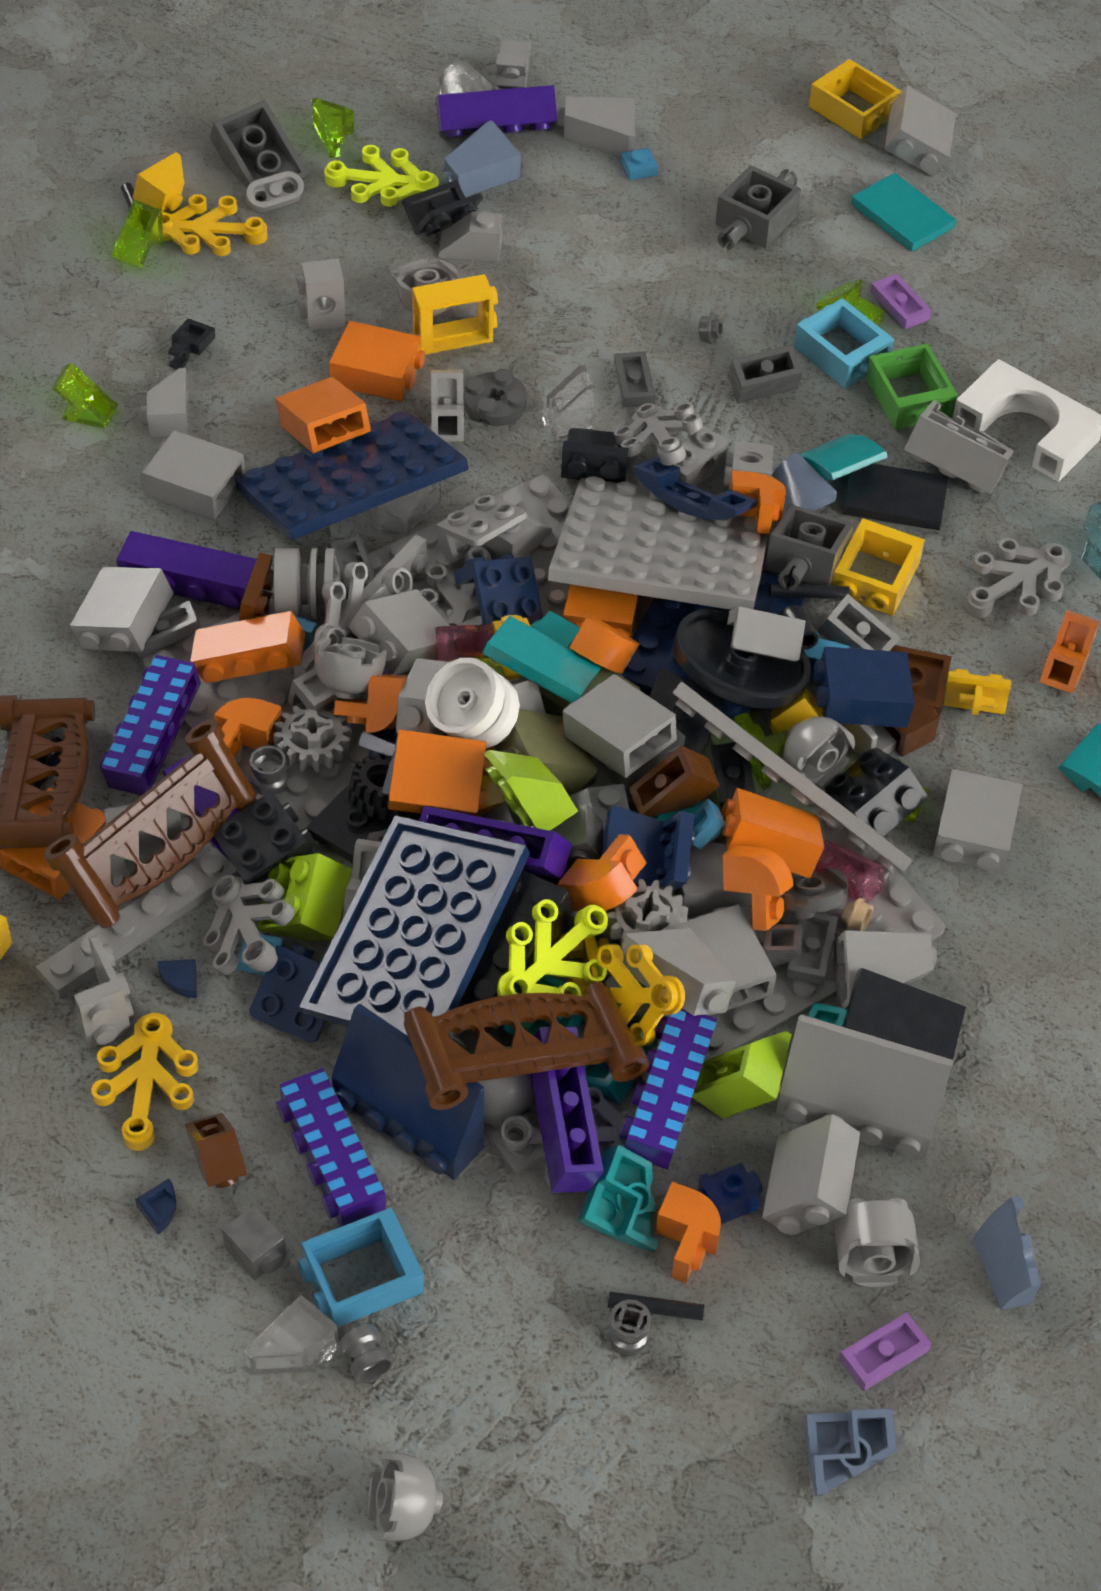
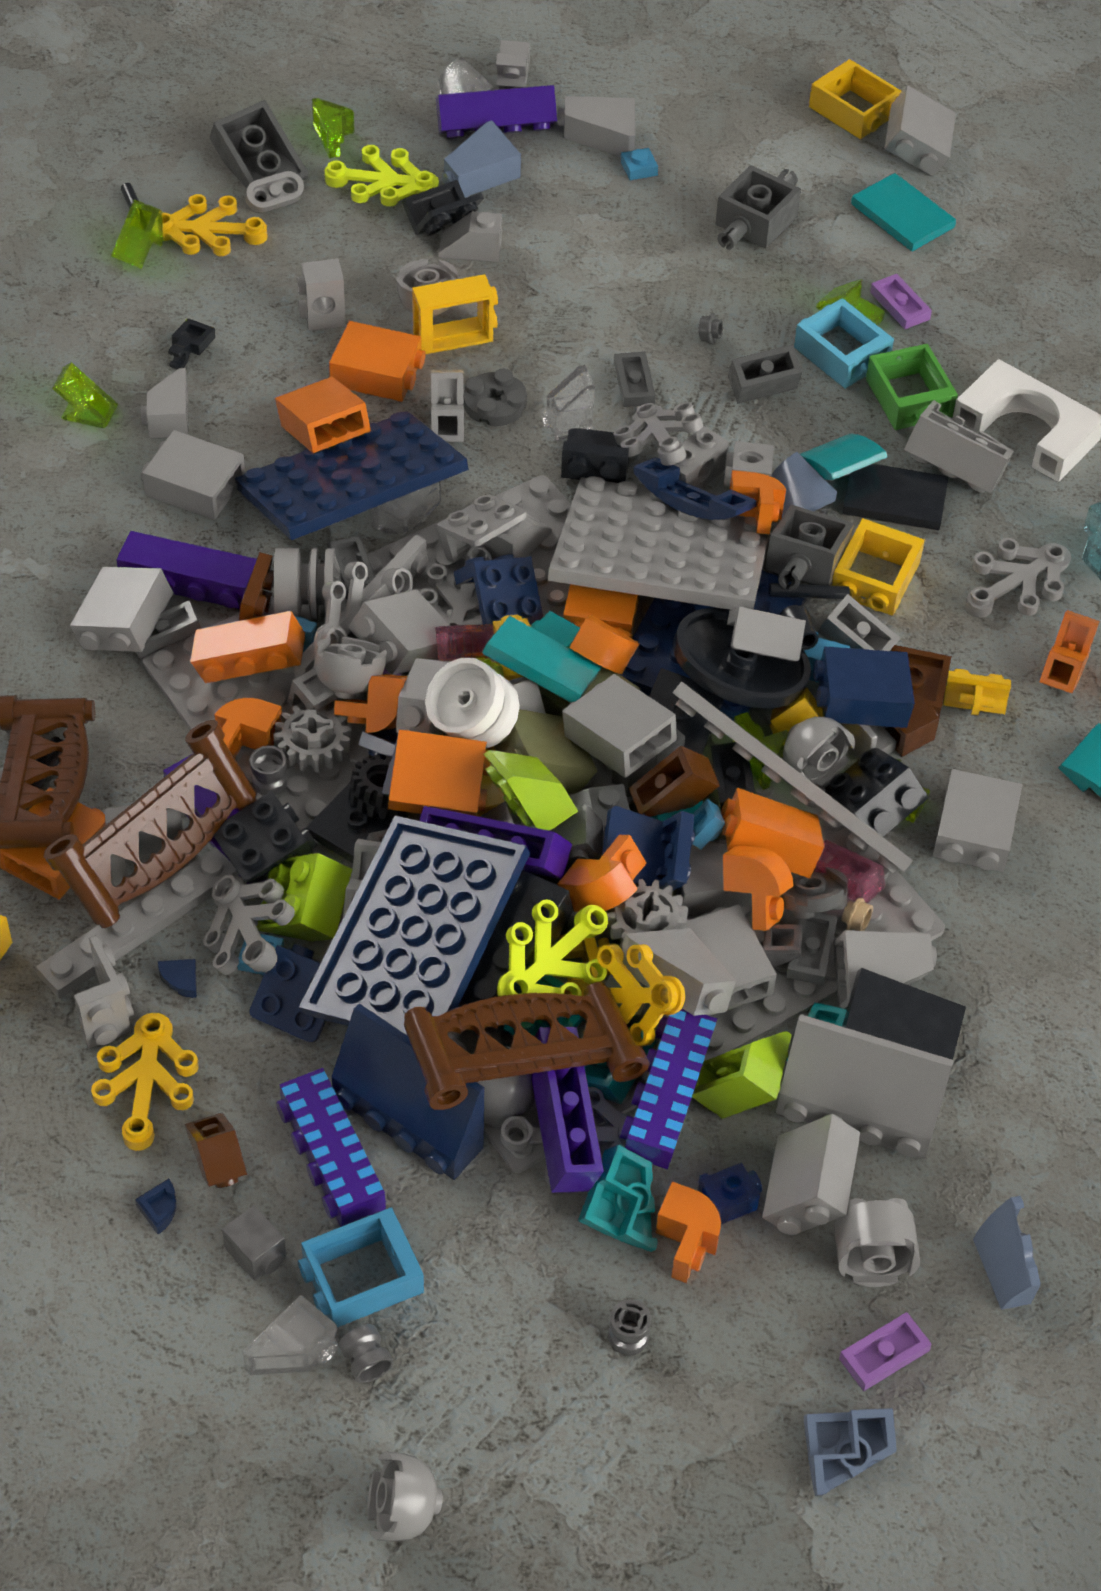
(150, 725): dark purple brick -> none
(161, 184): yellow slope -> none
(661, 1306): black piece -> none

